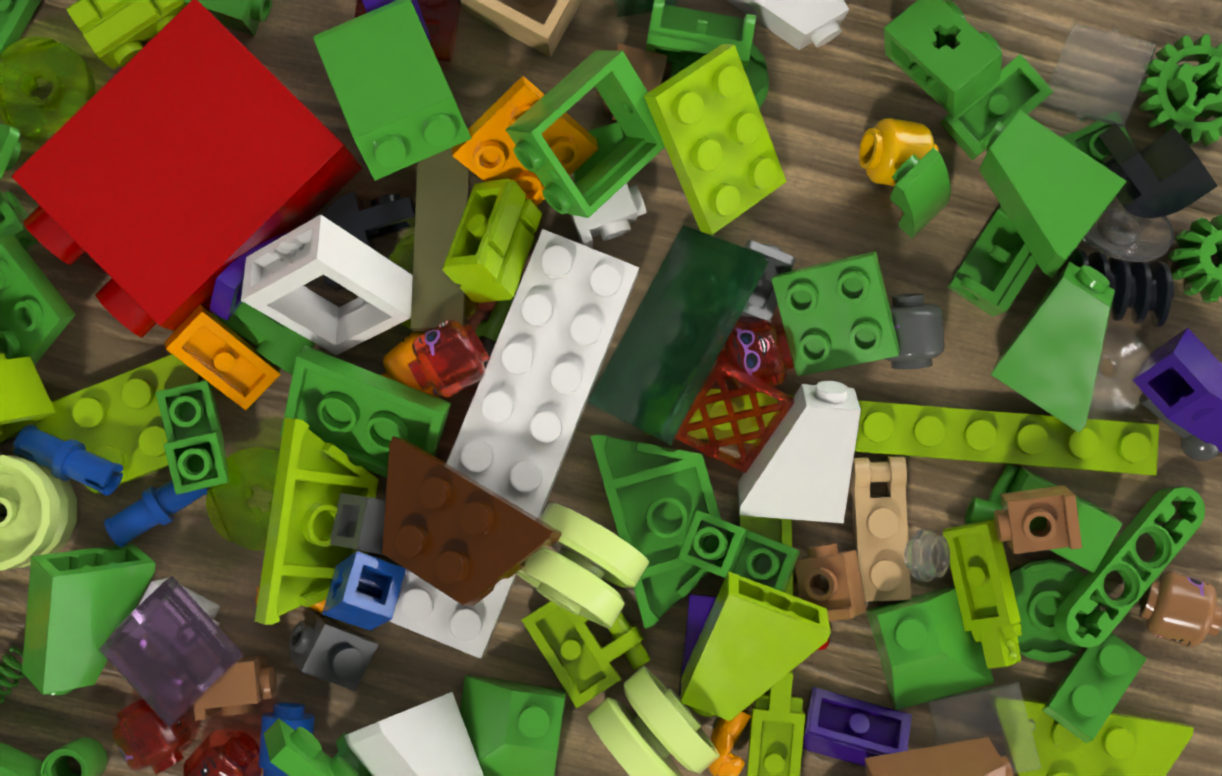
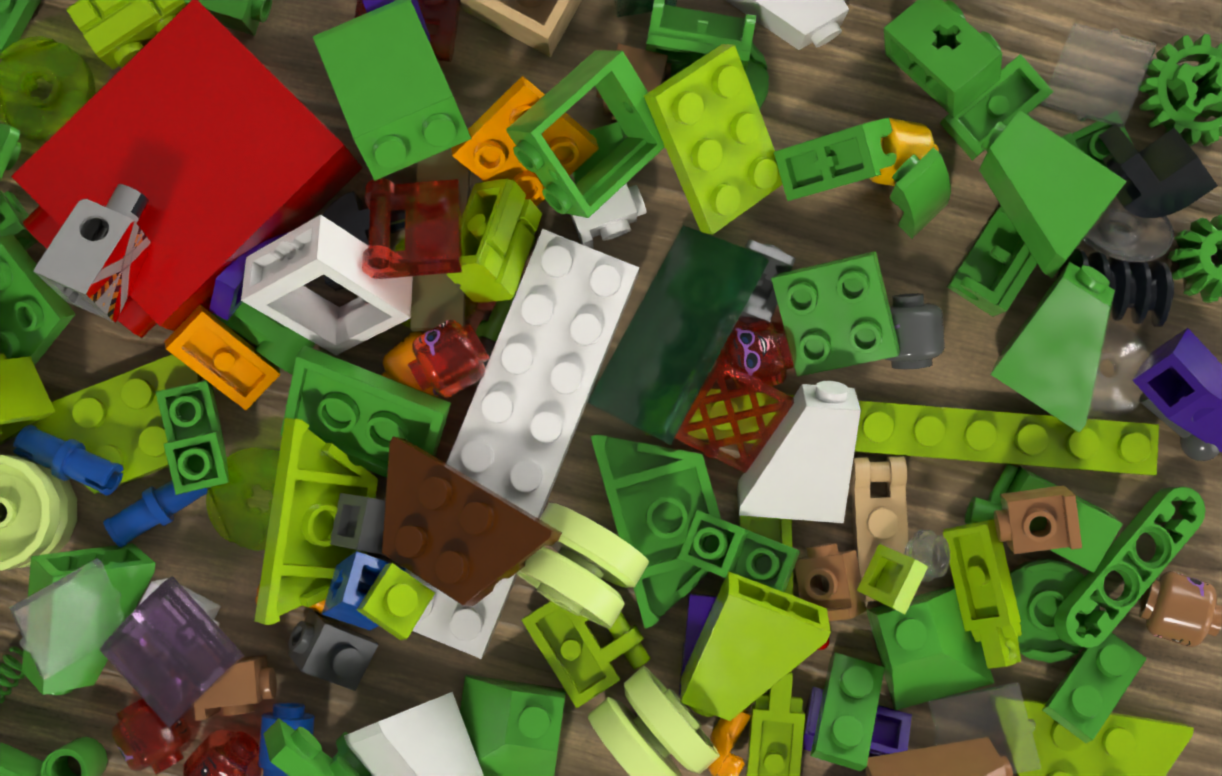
(68, 618): none -> clear piece
(98, 253): none -> light grey torso
(396, 601): none -> lime plate
(431, 228): none -> clear red plate
(834, 159): none -> bright green hinge
(847, 712): none -> bright green plate
(892, 578): none -> lime plate

